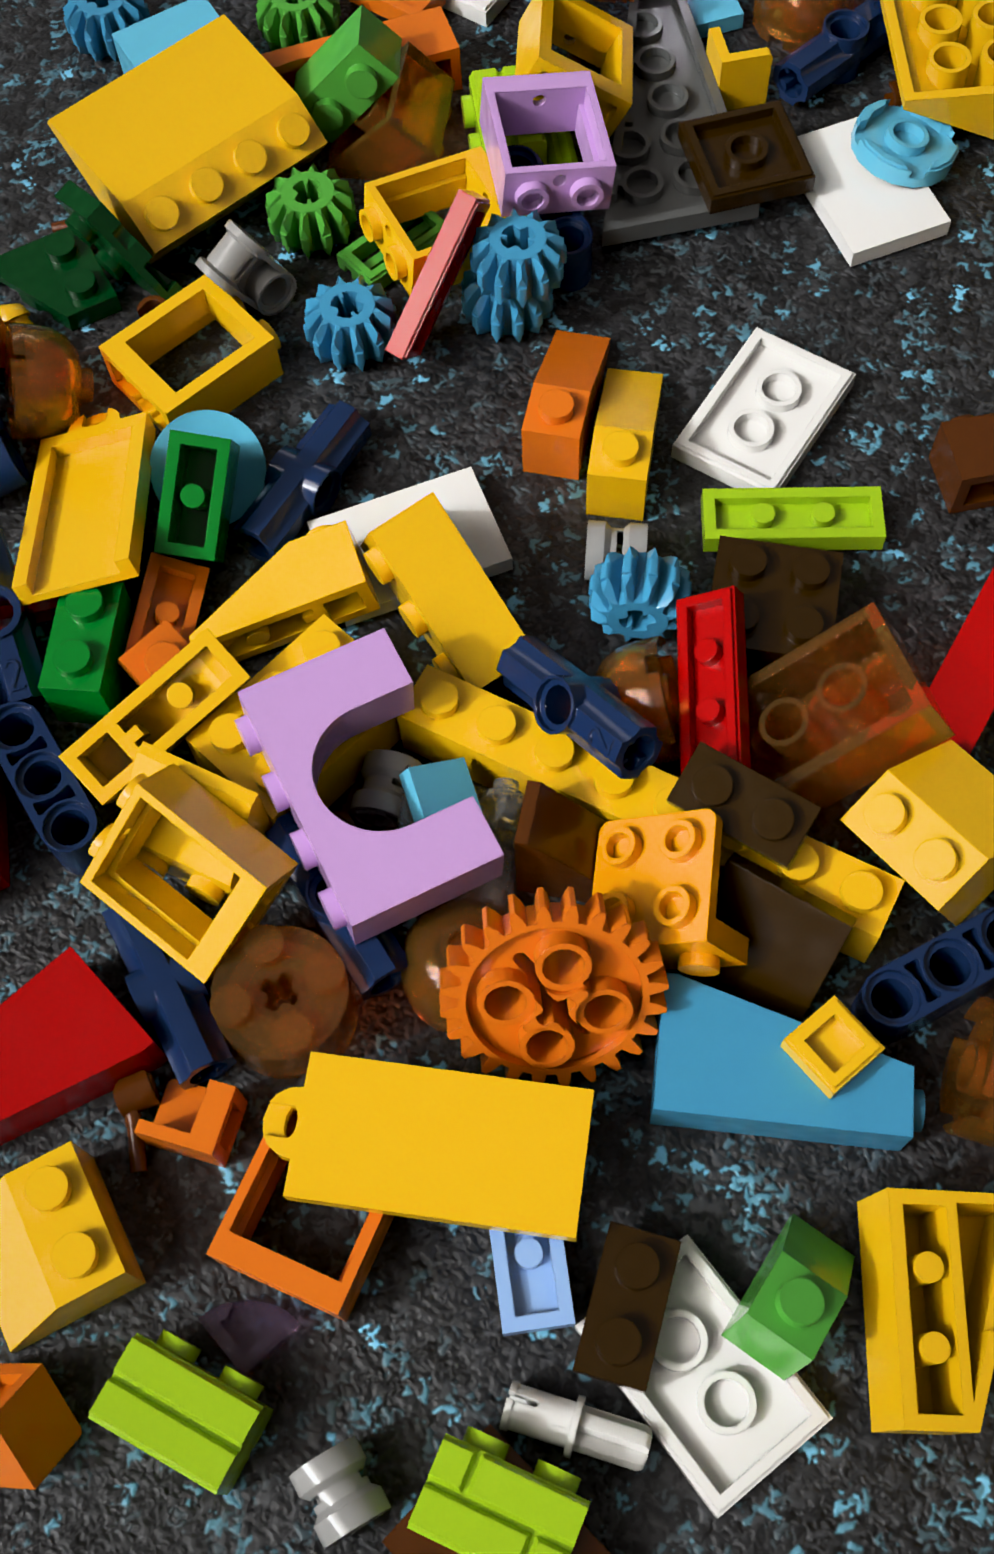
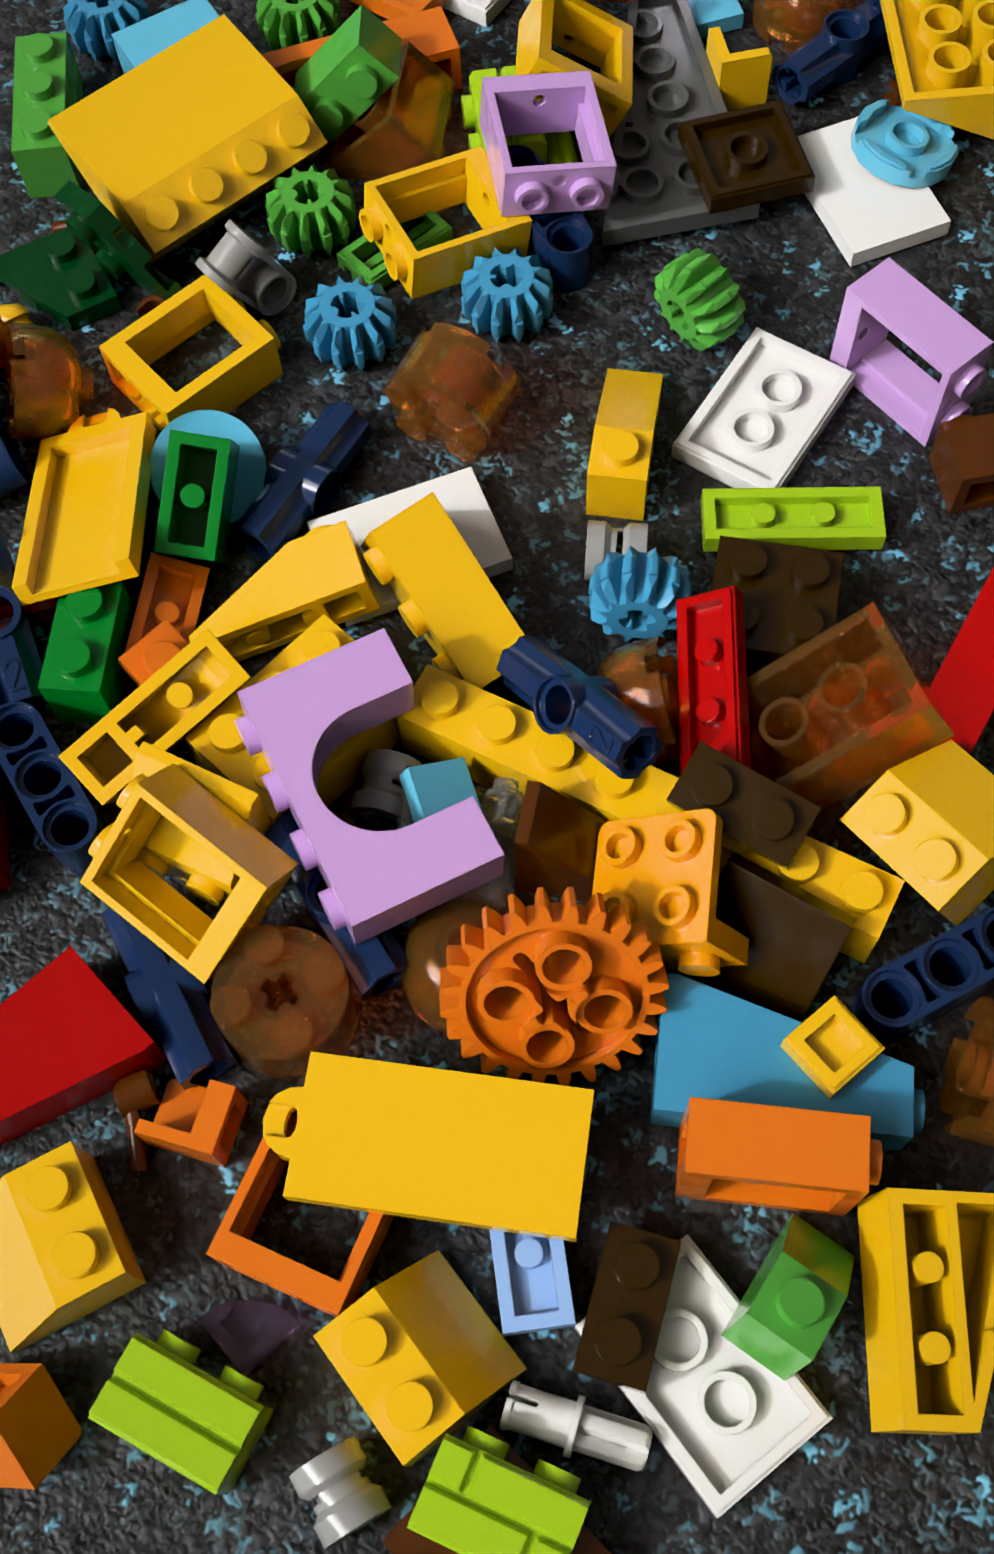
(44, 86): none -> bright green brick
(419, 1356): none -> yellow slope
(438, 274): tile -> none
(451, 390): none -> clear orange brick
(518, 257): dark azure gear -> none
(563, 404): orange slope -> none
(699, 299): none -> bright green gear
(775, 1156): none -> orange window
(898, 302): none -> lavender window

